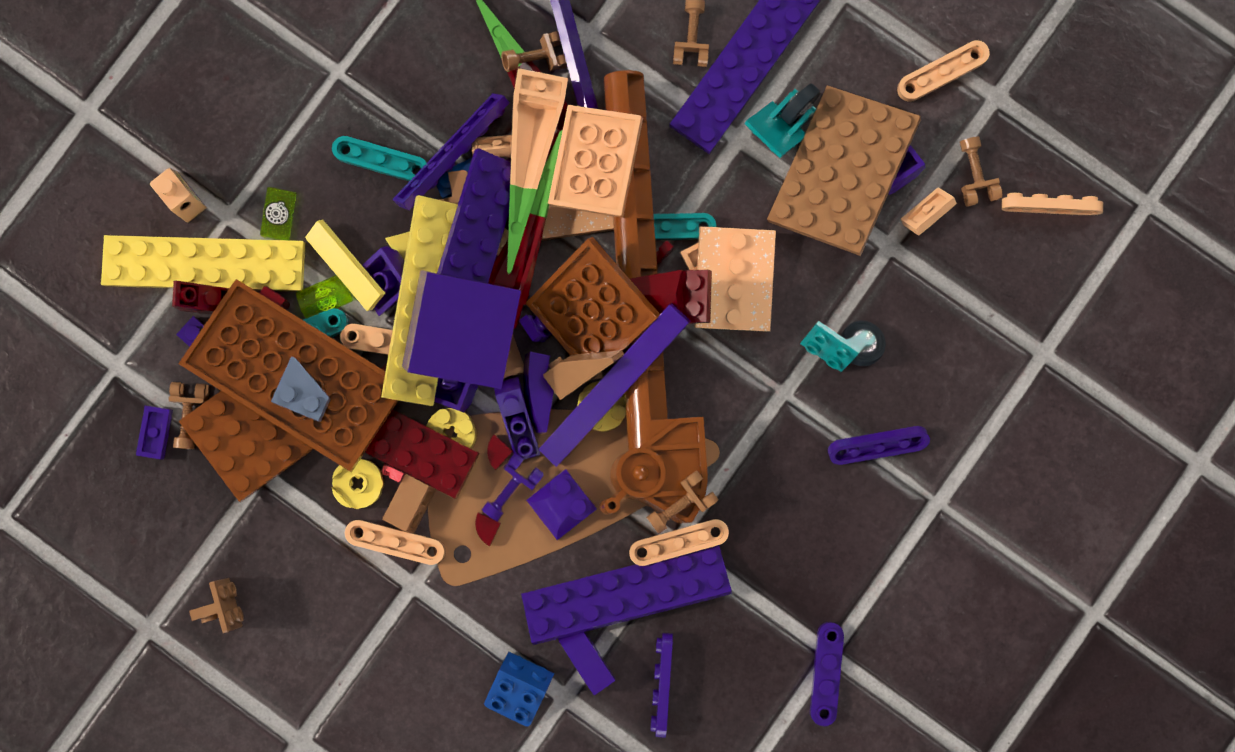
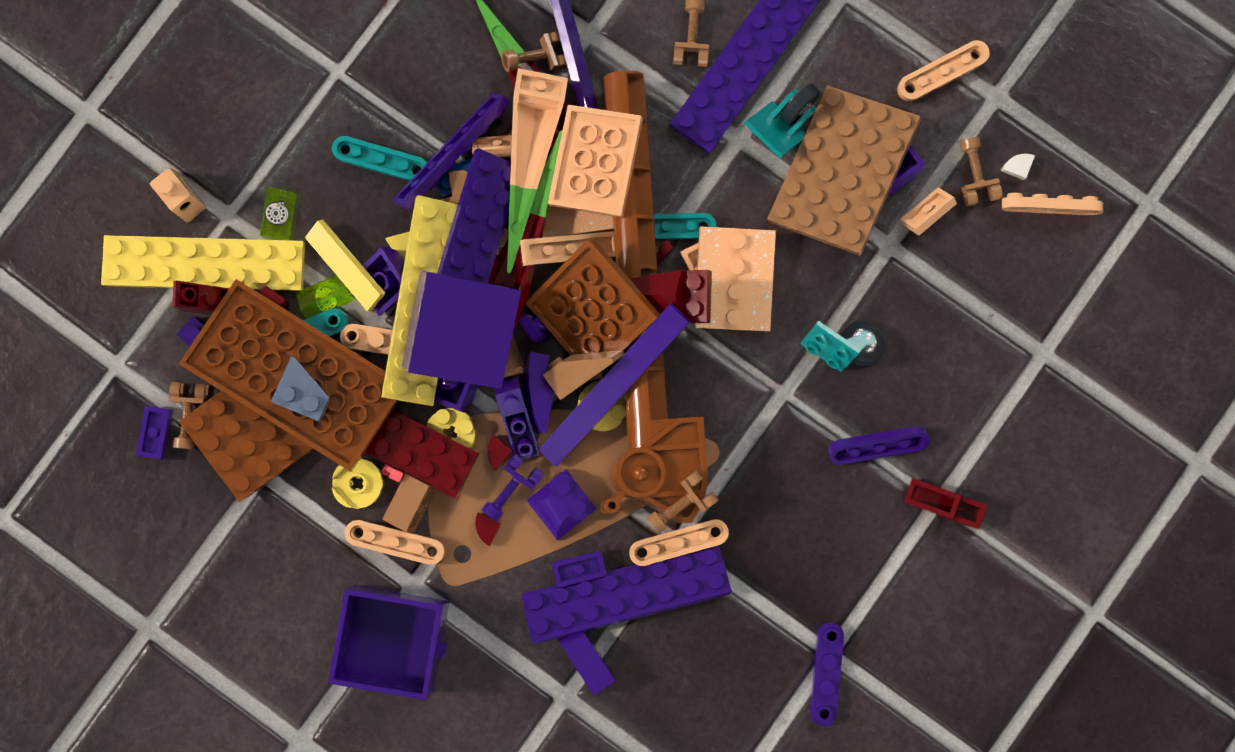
(222, 608): medium nougat bracket -> none
(389, 642): none -> dark purple container
(518, 689): blue bracket -> none
(561, 248): none -> light nougat plate
(579, 568): none -> dark purple plate
(661, 696): dark purple plate -> none
(946, 504): none -> dark red slope
(1018, 165): none -> white tile

